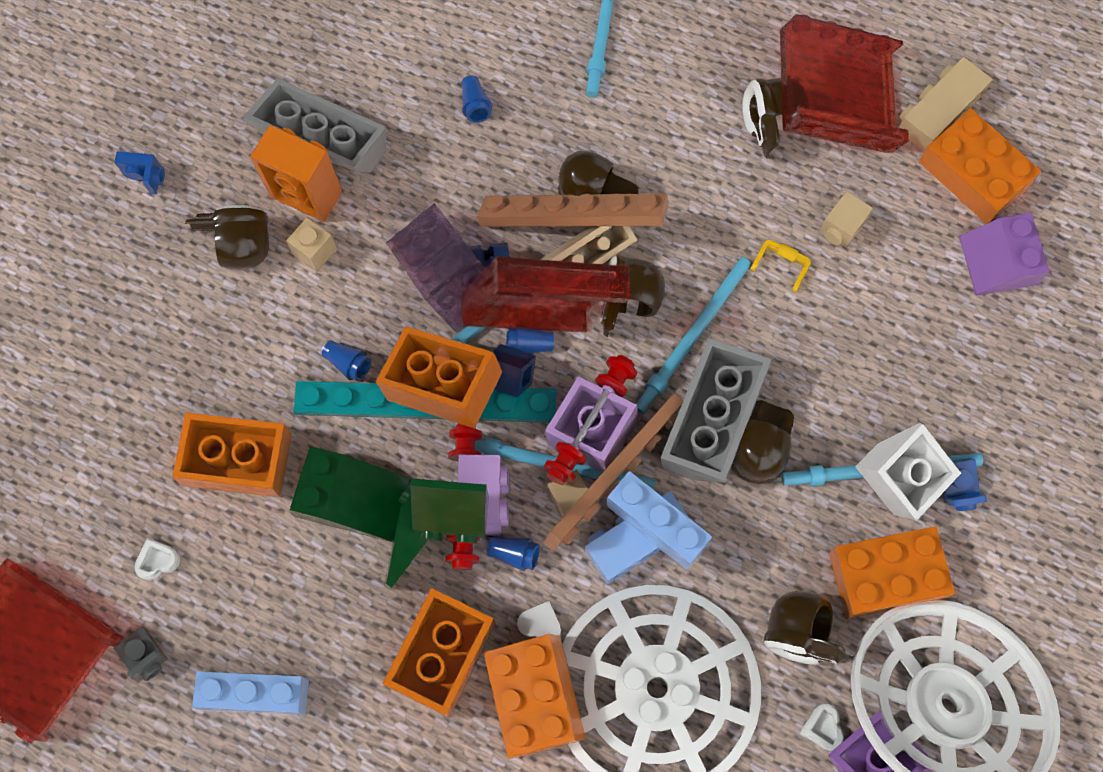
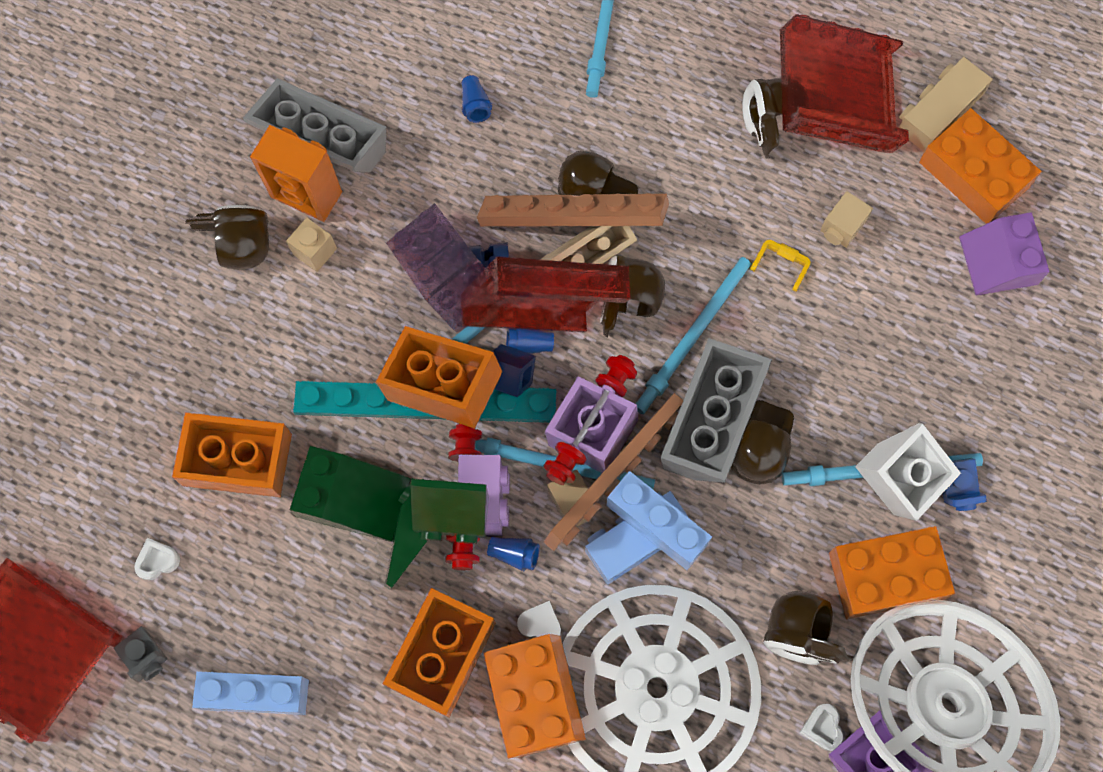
(141, 166): blue bracket -> none
(348, 360): blue cone -> none

